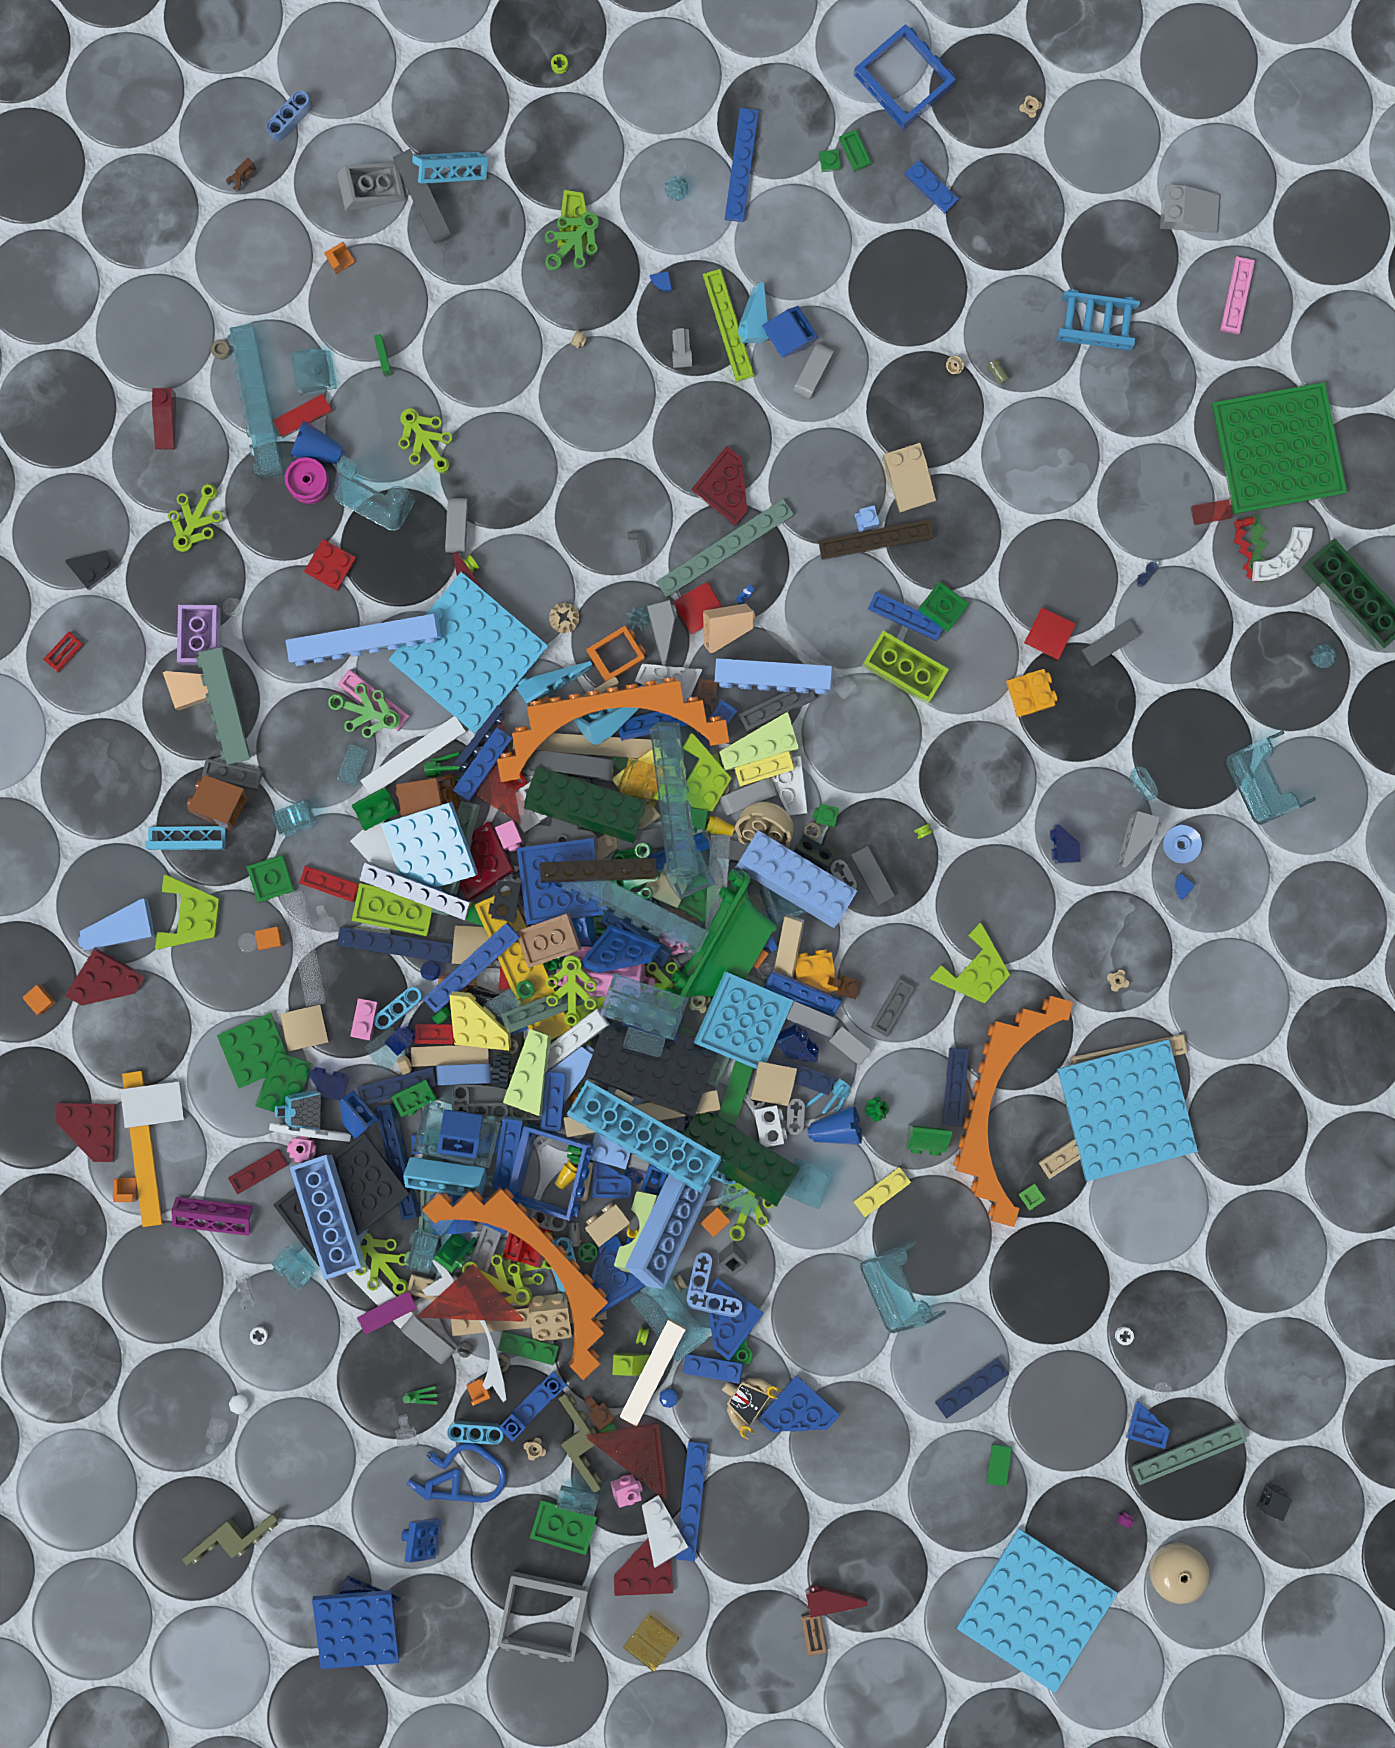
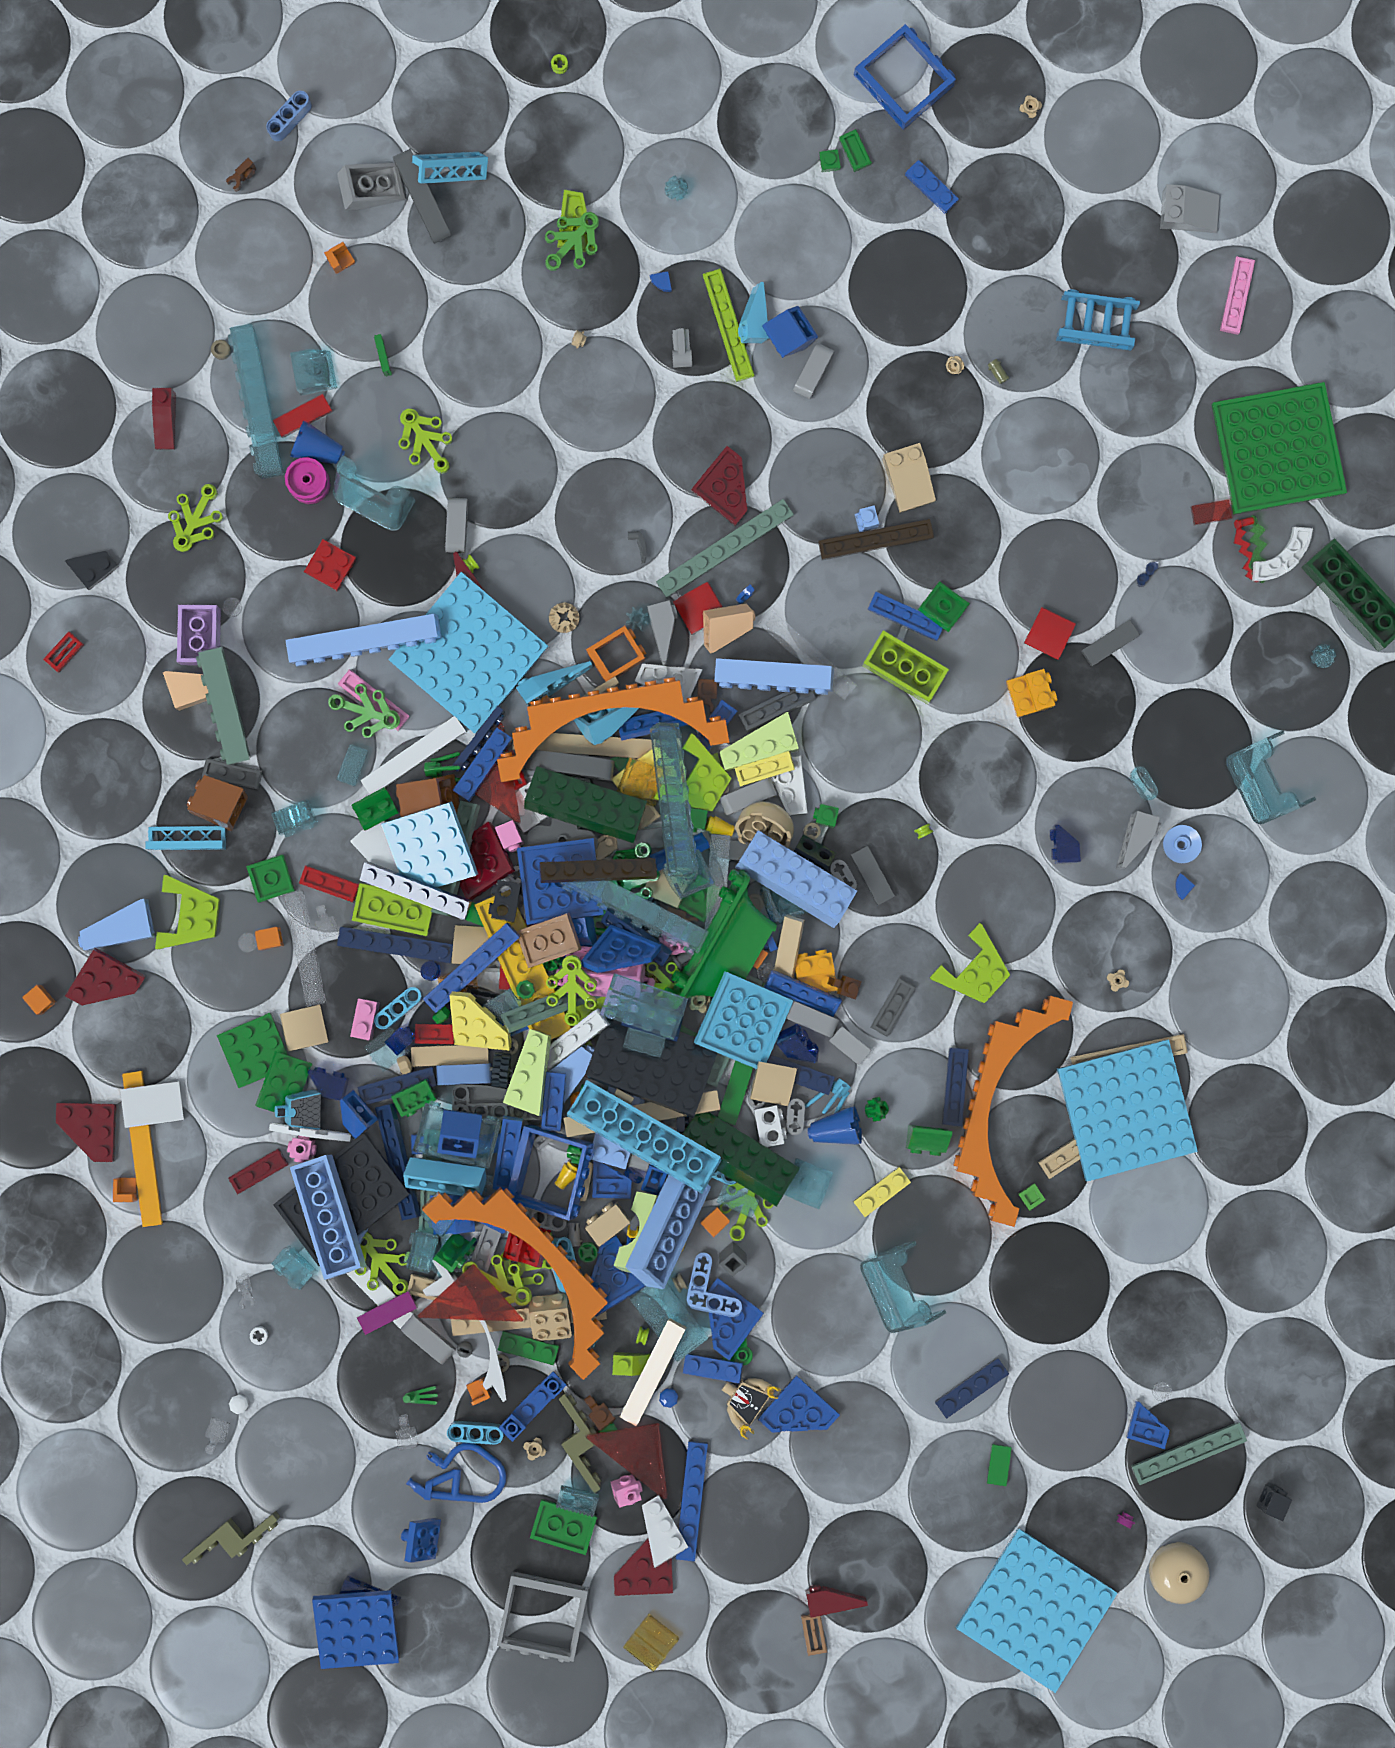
(211, 1213): magenta fence -> none
(741, 165): blue plate -> none
(1128, 1340): white bush -> none

